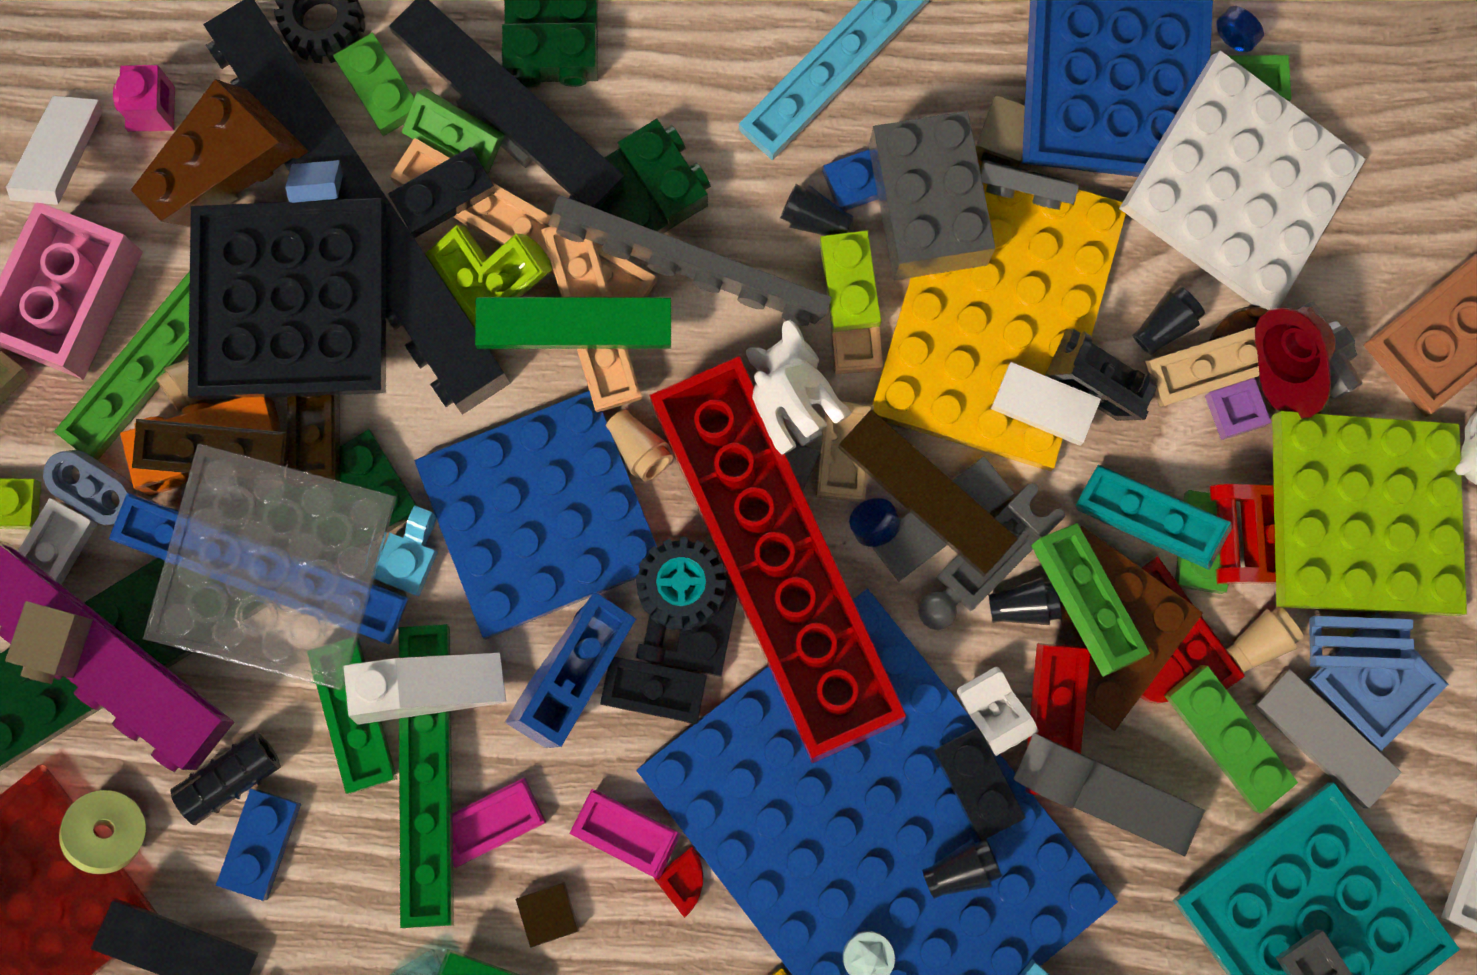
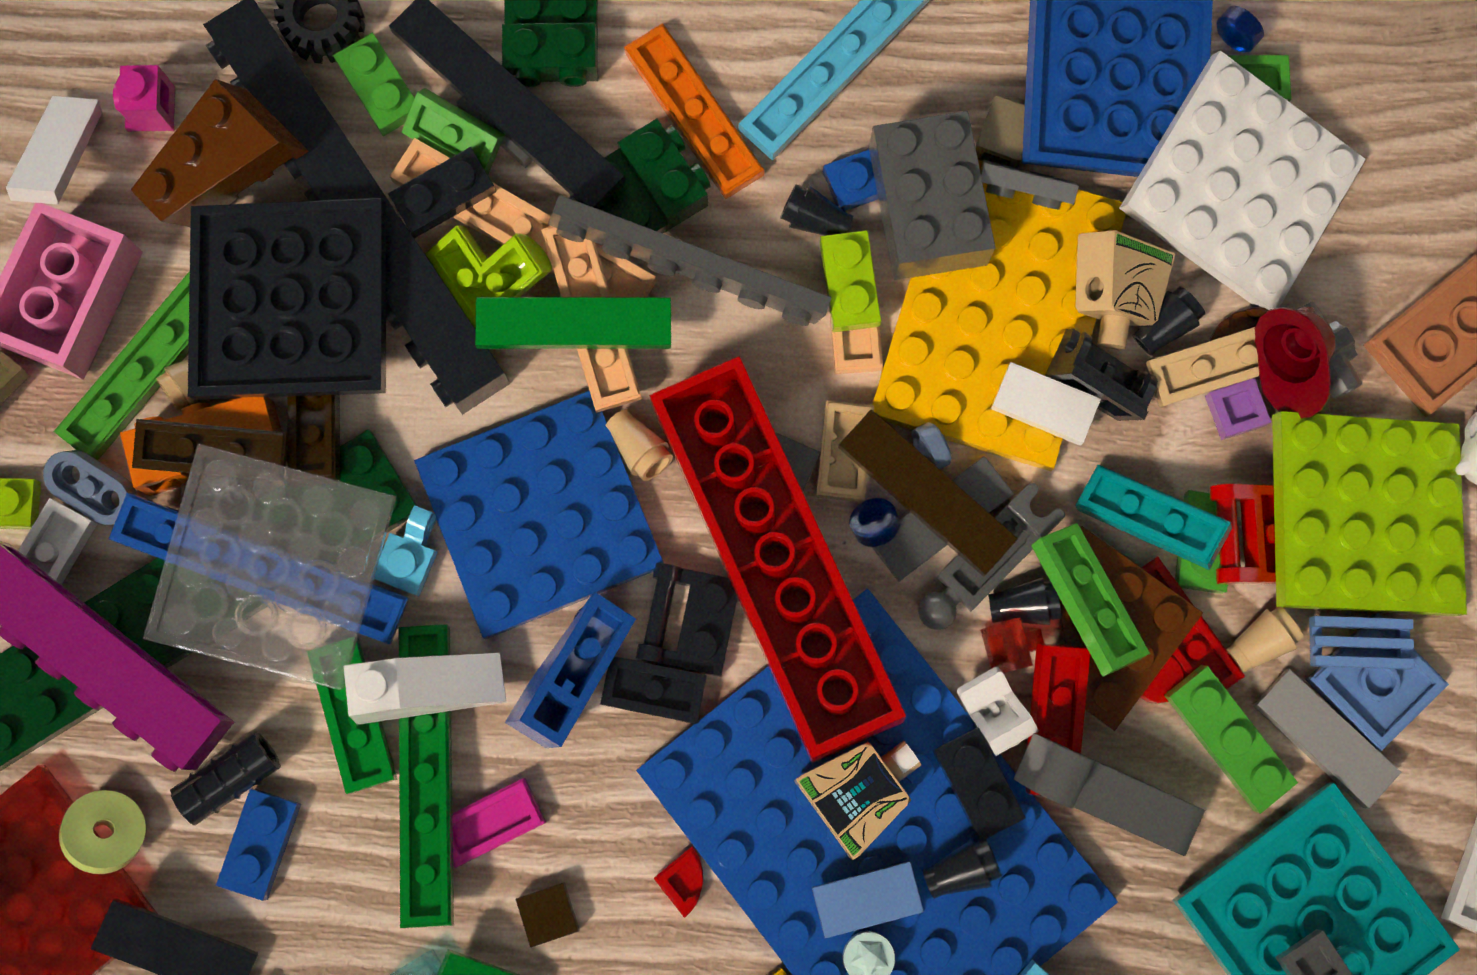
(48, 642): dark tan brick -> none
(314, 181): medium blue tile -> none
(625, 833): dark pink tile -> none
(681, 566): black wheel -> none
(694, 111): none -> orange tile
(789, 387): white animal -> none
(859, 793): none -> torso
(867, 899): none -> medium blue tile
(932, 444): none -> sand blue tile
(1009, 645): none -> clear red tile
(1120, 283): none -> tan torso

